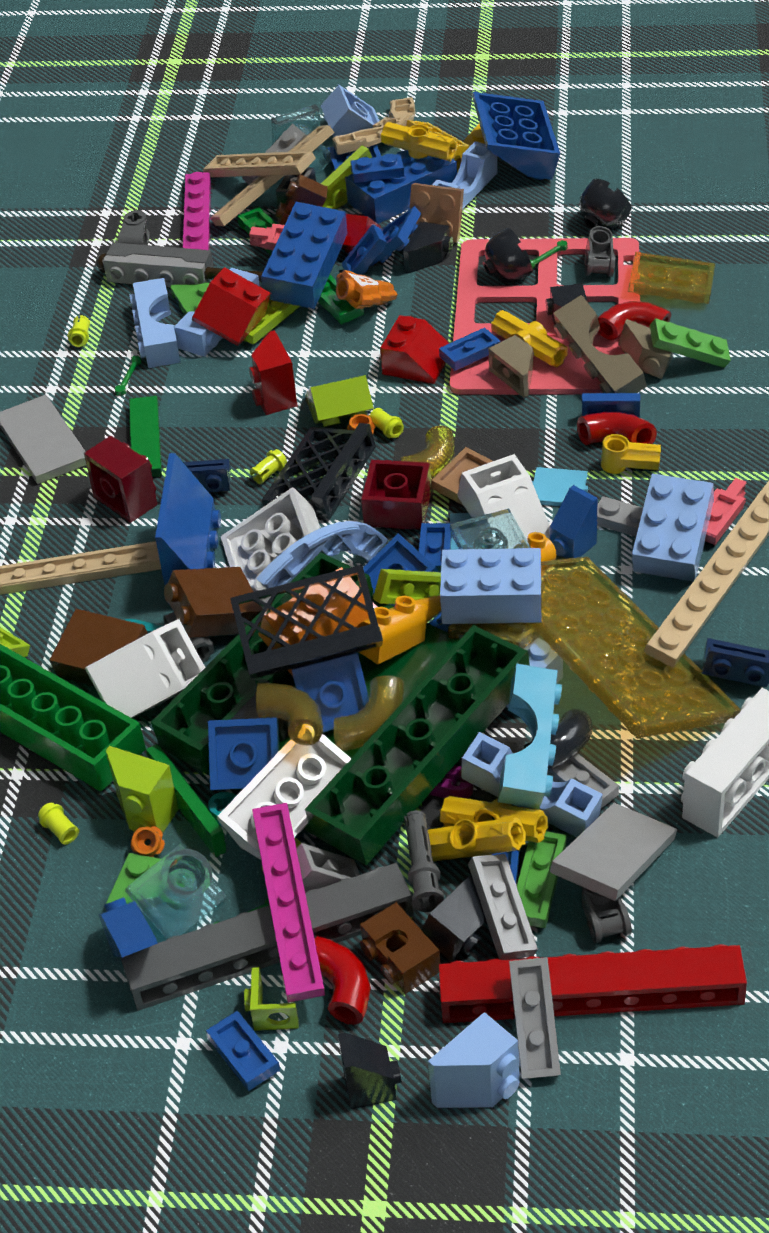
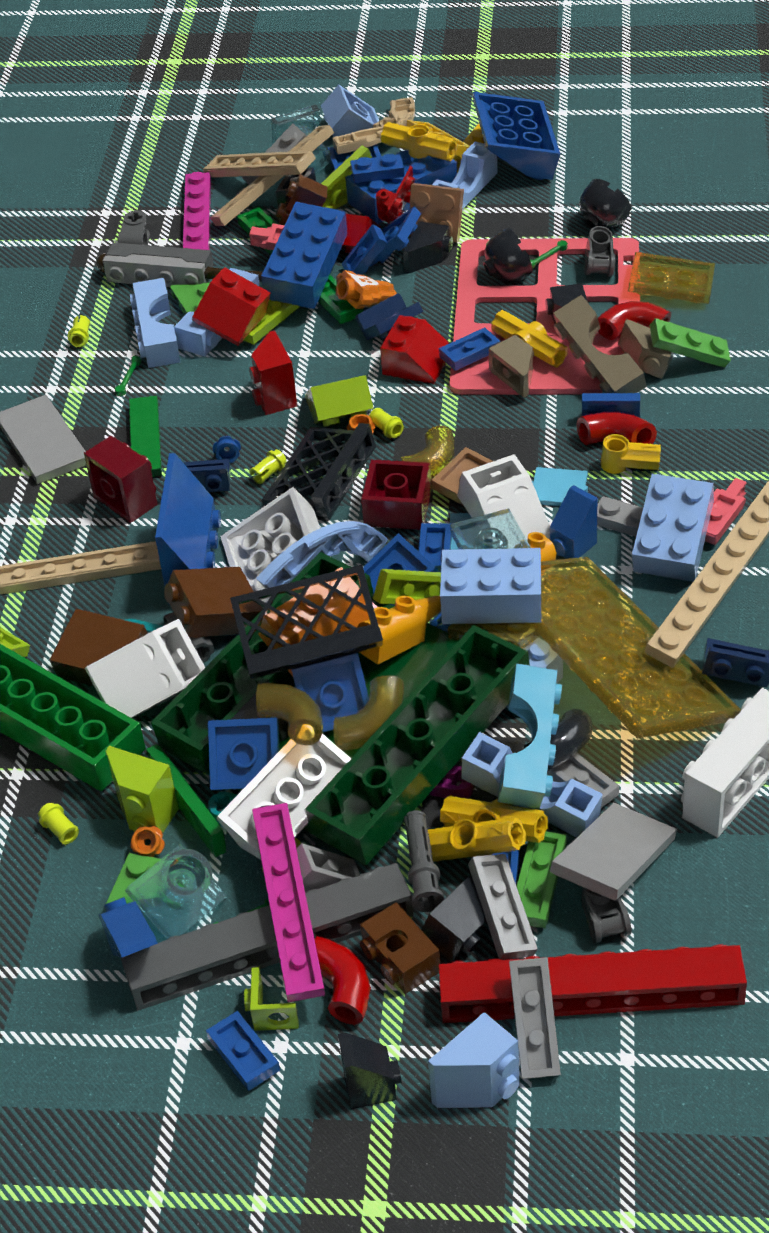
(226, 441): none -> blue plate
(382, 316): none -> dark blue bracket
(391, 204): none -> red hinge

